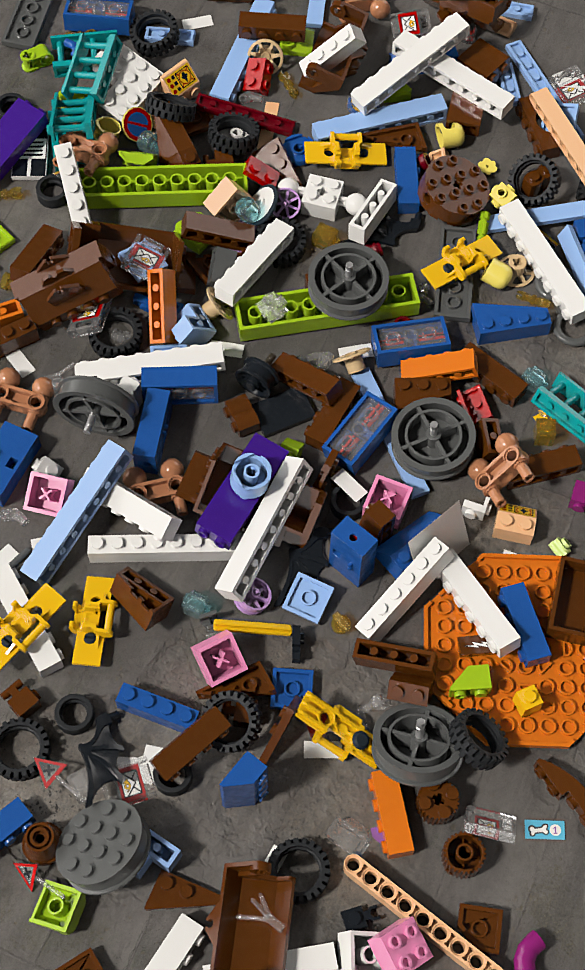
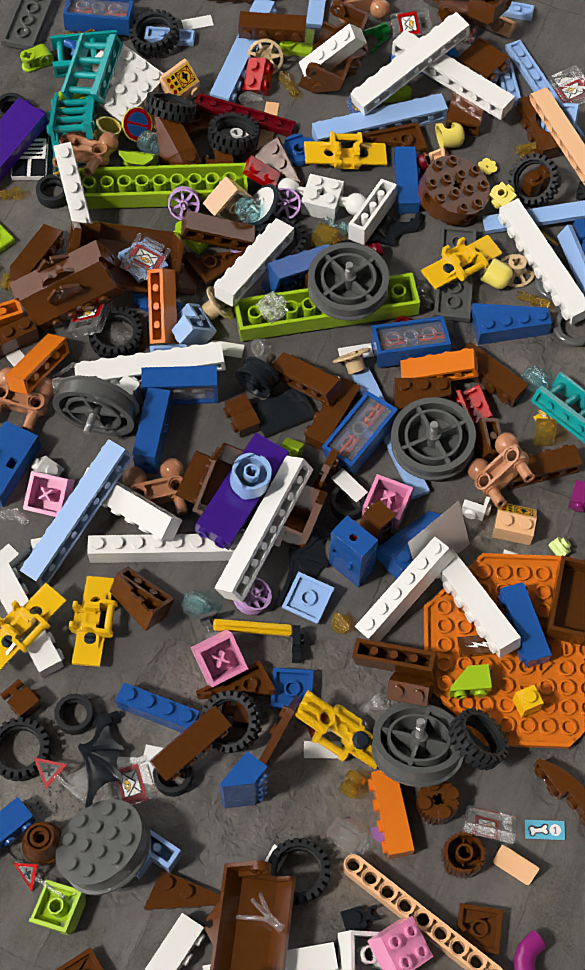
(37, 364): none -> orange brick
(183, 202): none -> lavender wheel
(220, 262): dark grey brick -> none
(259, 348): none -> clear plate
(289, 271): none -> blue wedge
(325, 359): clear plant -> none
(343, 227): none -> clear light blue plate
(352, 784): none -> clear yellow wheel
(380, 32): none -> green plant
(483, 224): lime axle -> none
(515, 865): none -> light nougat slope
(525, 149): none -> clear yellow tile

